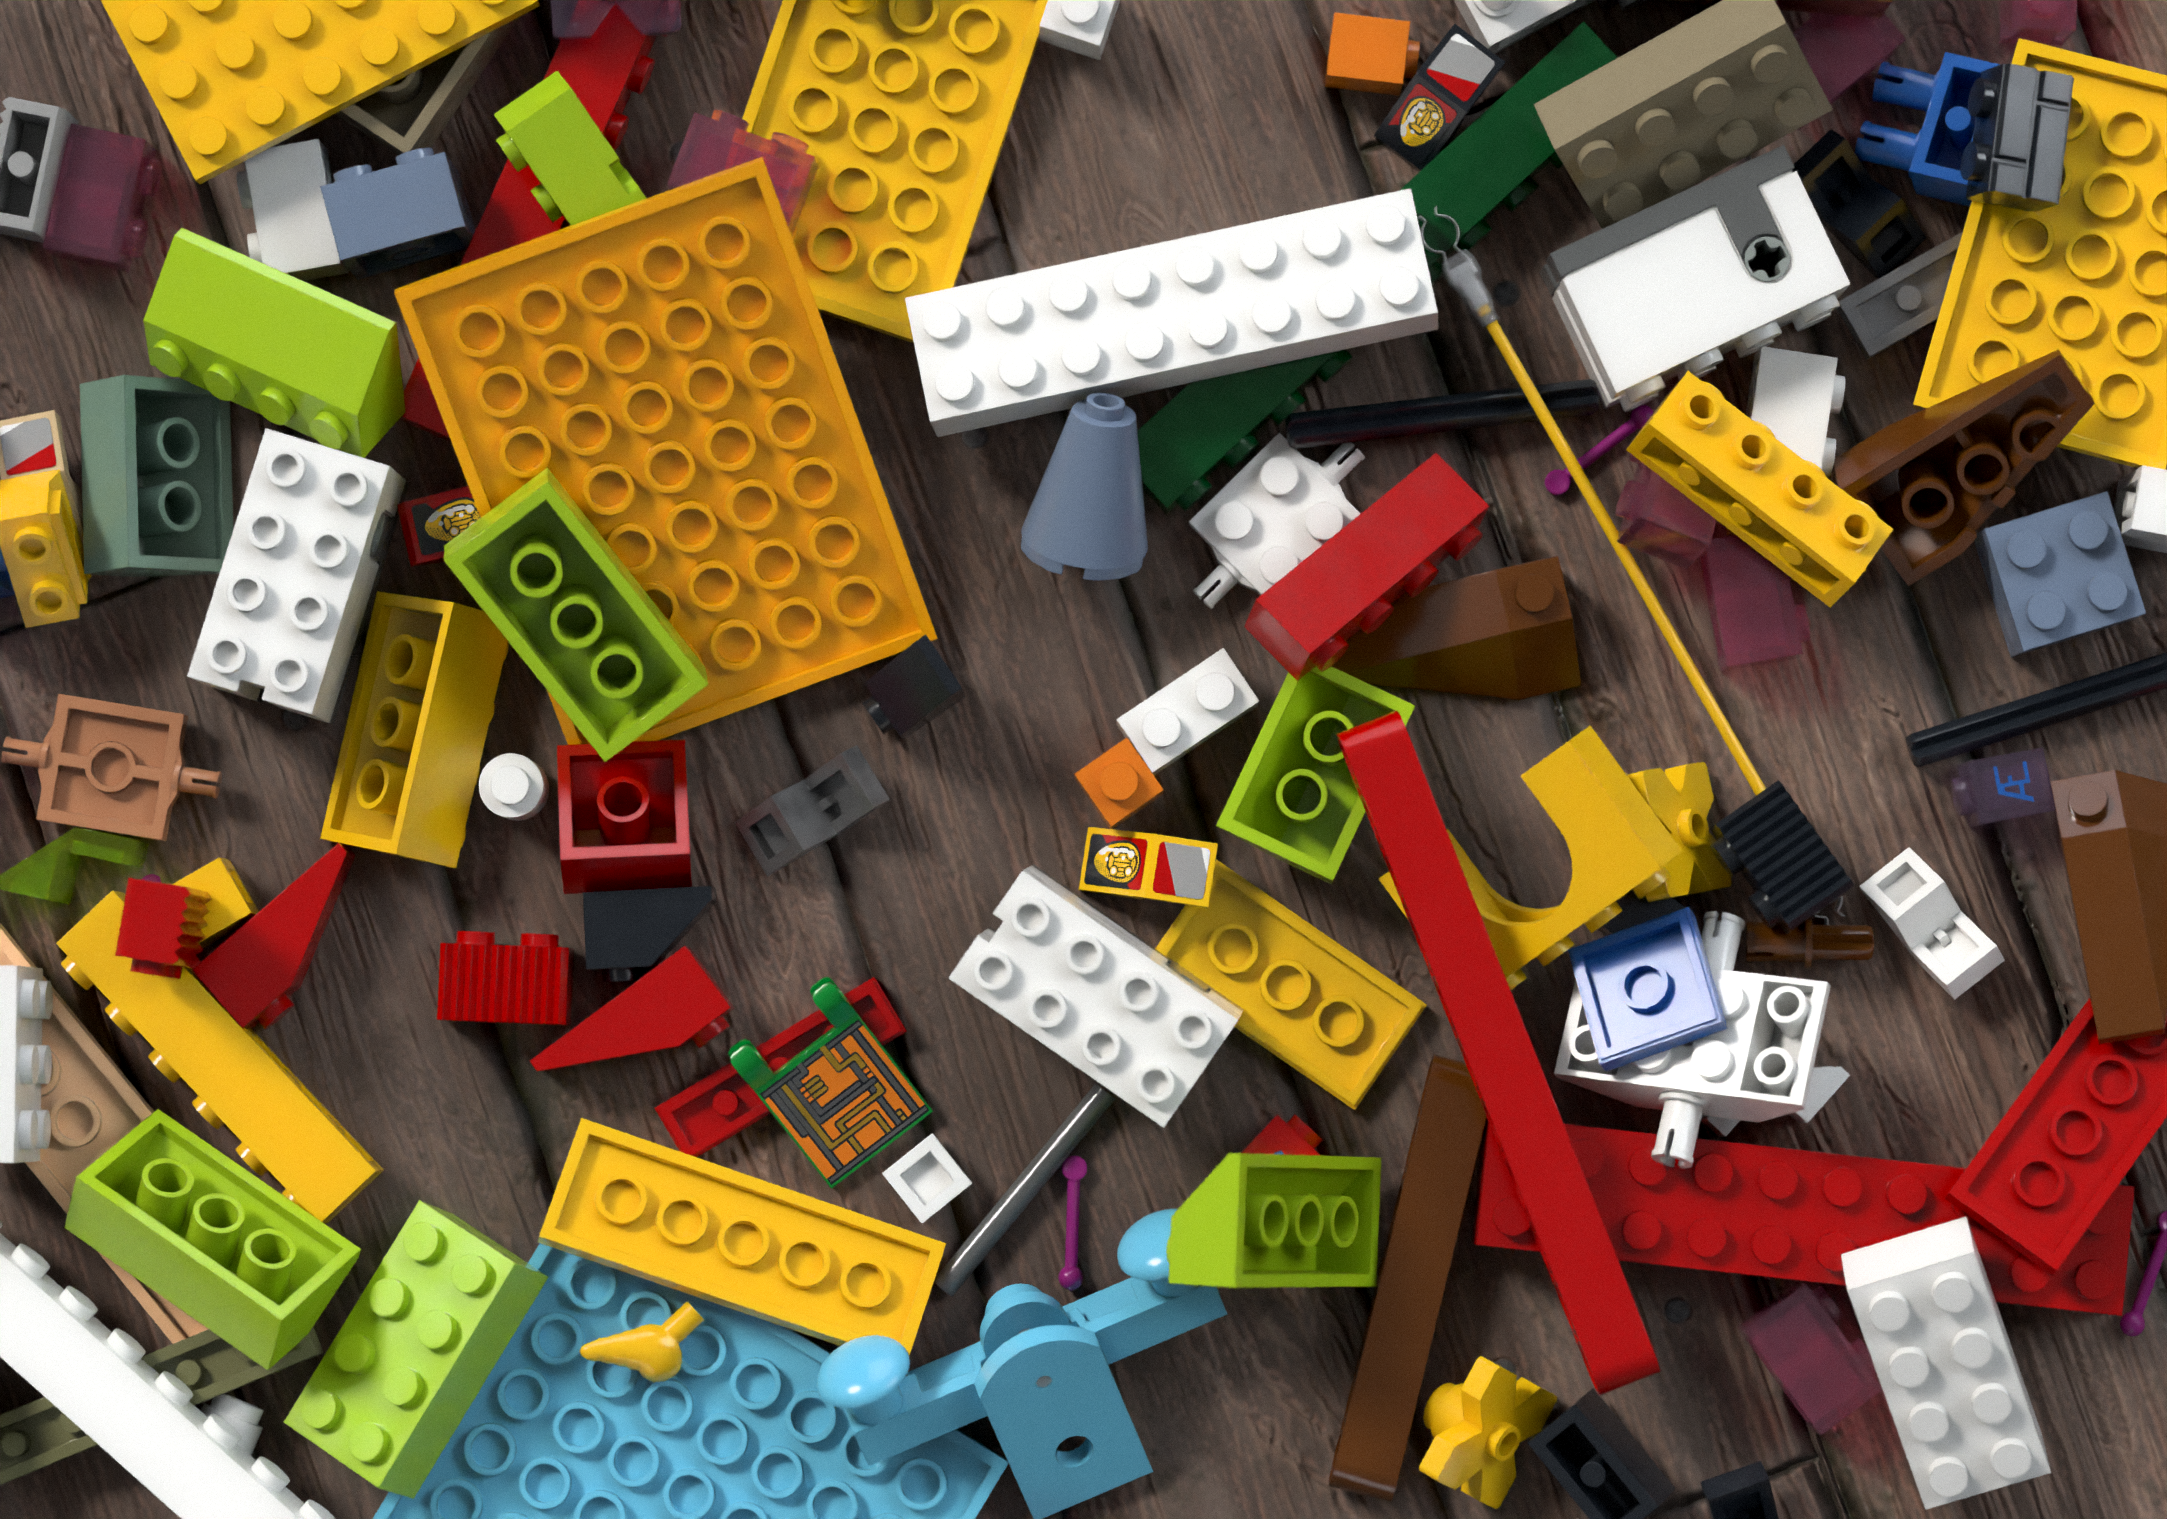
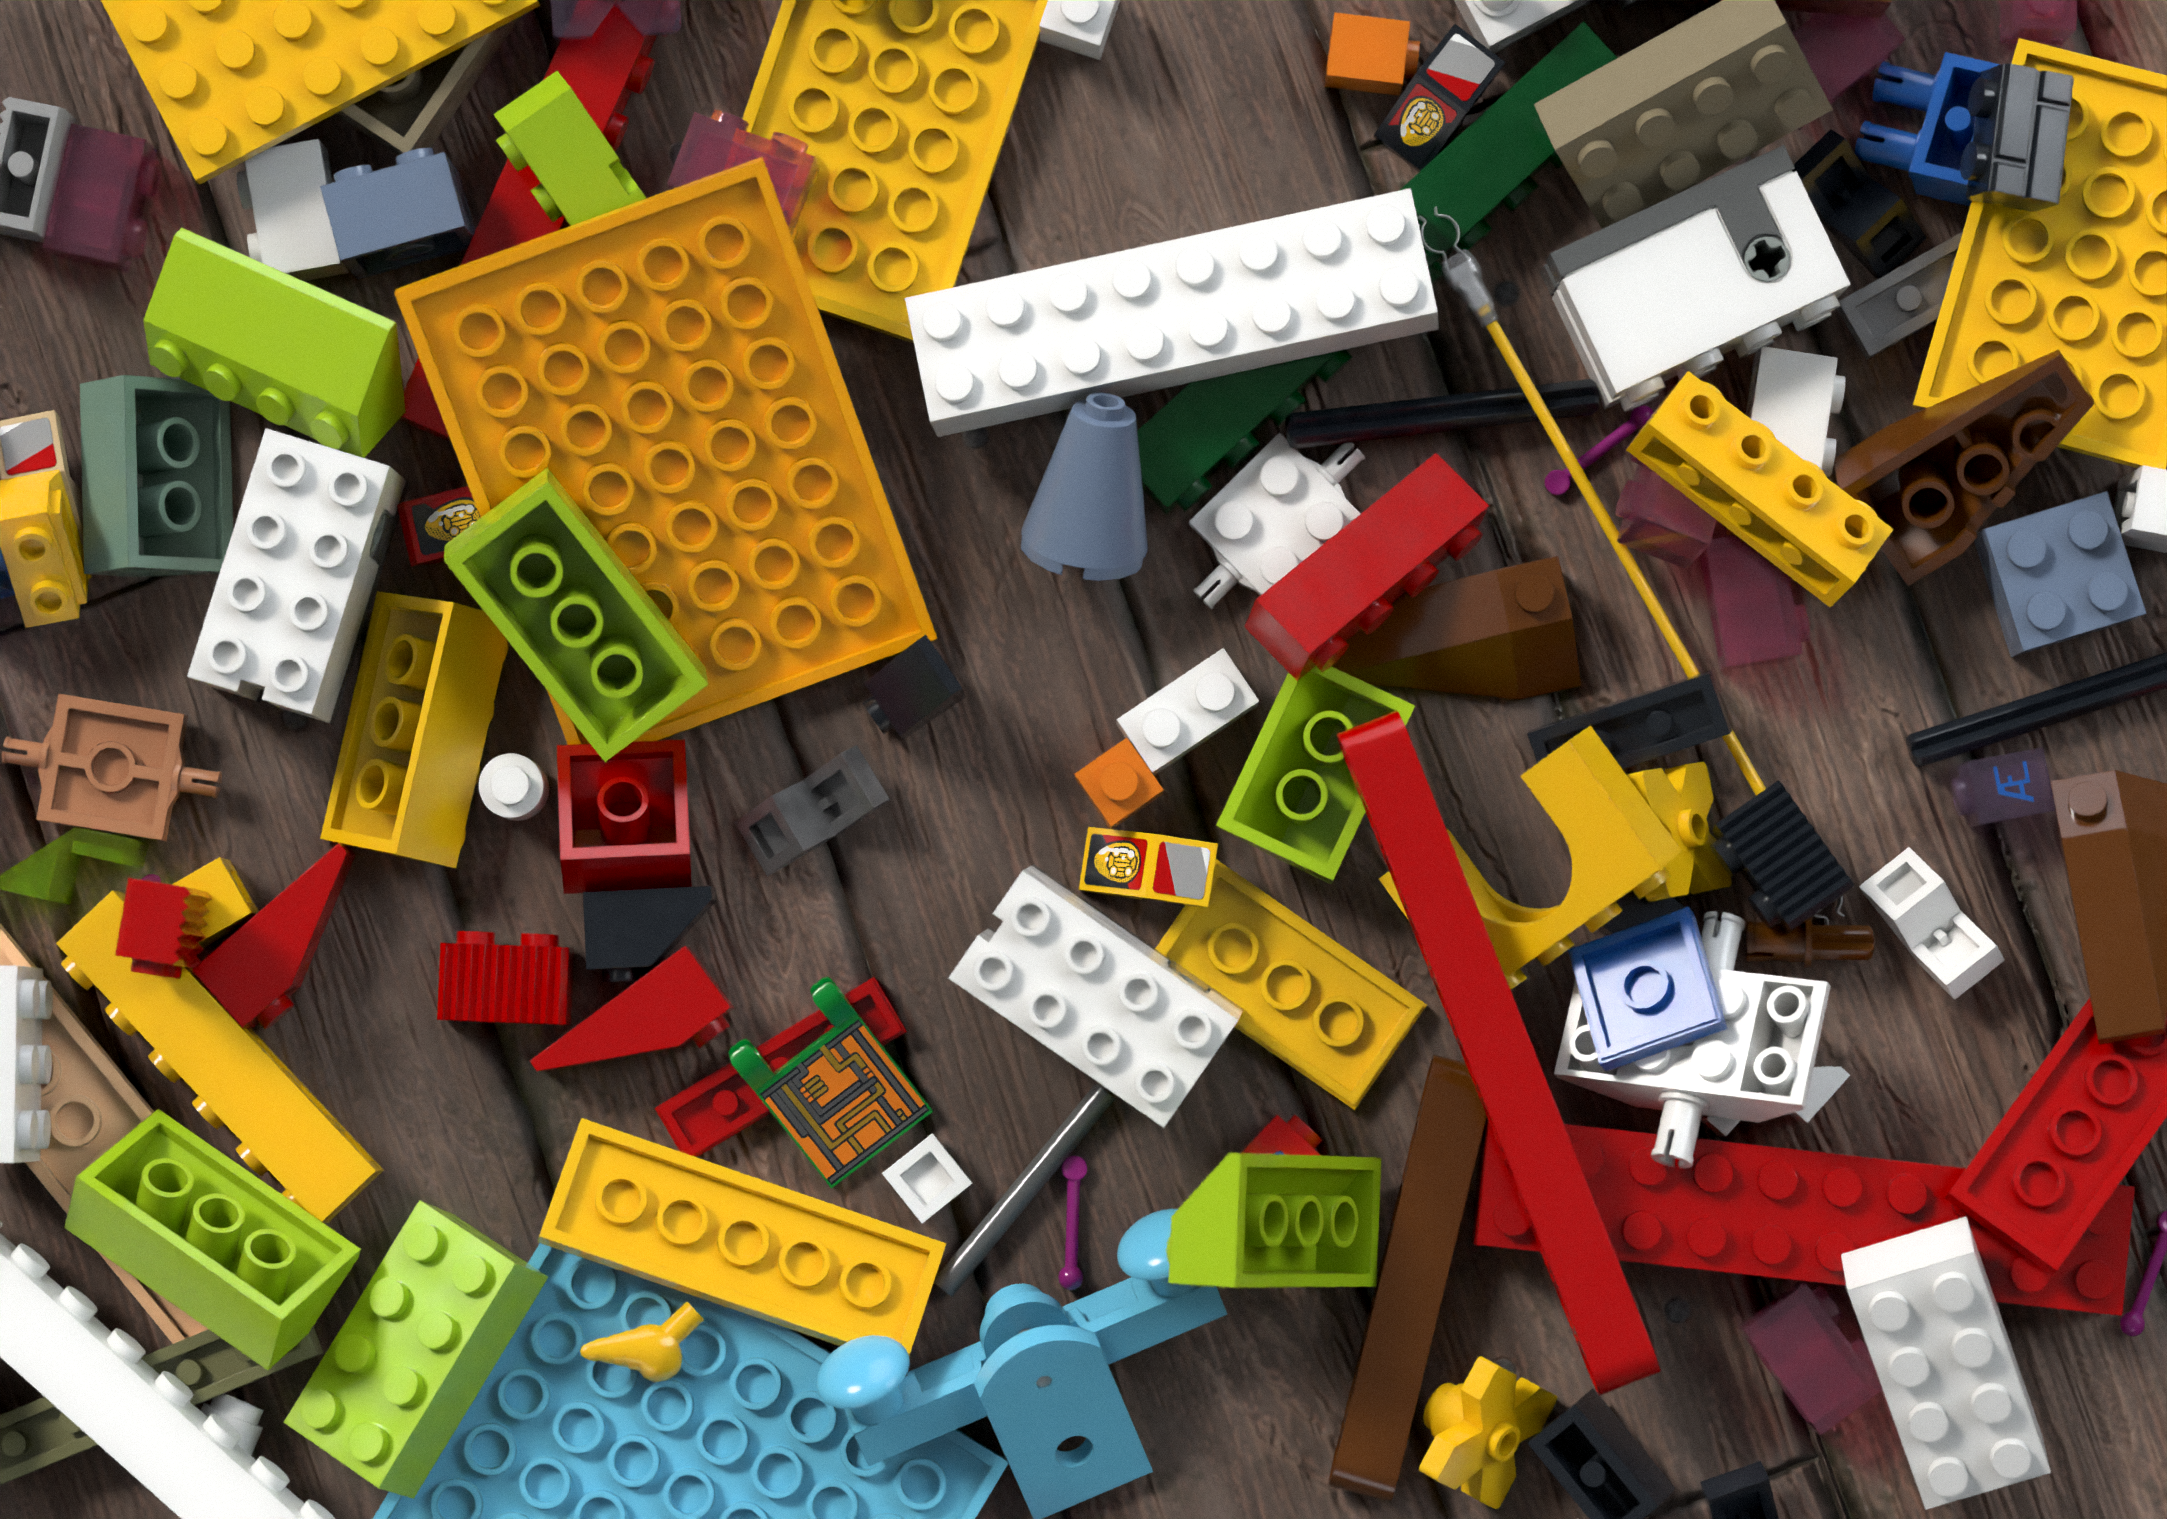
(1645, 723): none -> black plate

